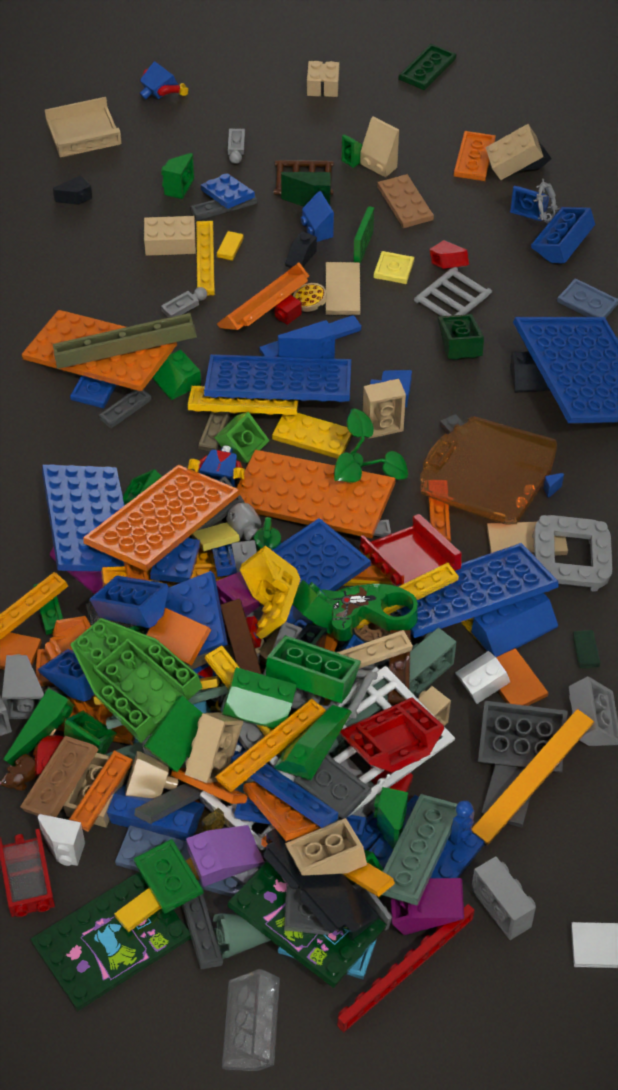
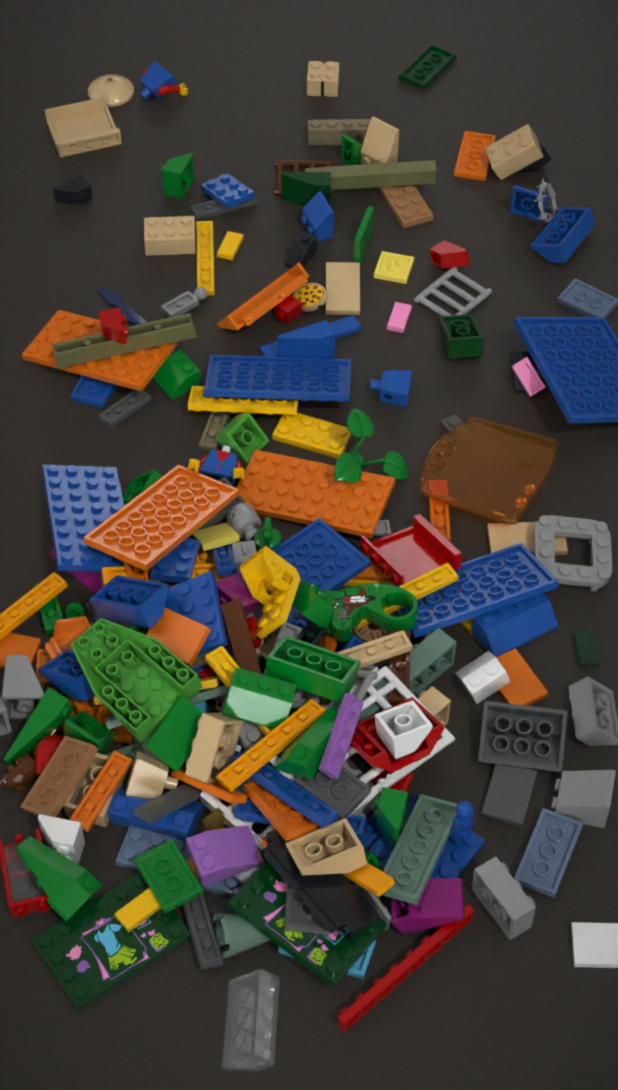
(62, 879): none -> green wedge
(74, 610): none -> green plate
(114, 87): none -> tan dish
(114, 298): none -> dark blue sword
(114, 325): none -> red slope
(236, 145): light grey plate -> none
(331, 131): none -> dark tan slope
(341, 736): none -> medium lavender plate
(380, 174): none -> olive tile
(385, 407): tan brick -> none
(399, 317): none -> bright pink tile
(402, 728): none -> white slope
(528, 376): none -> bright pink tile
(532, 776): light orange tile -> none
(548, 852): none -> sand blue plate
(553, 483): blue slope -> none
(585, 795): none -> light grey slope

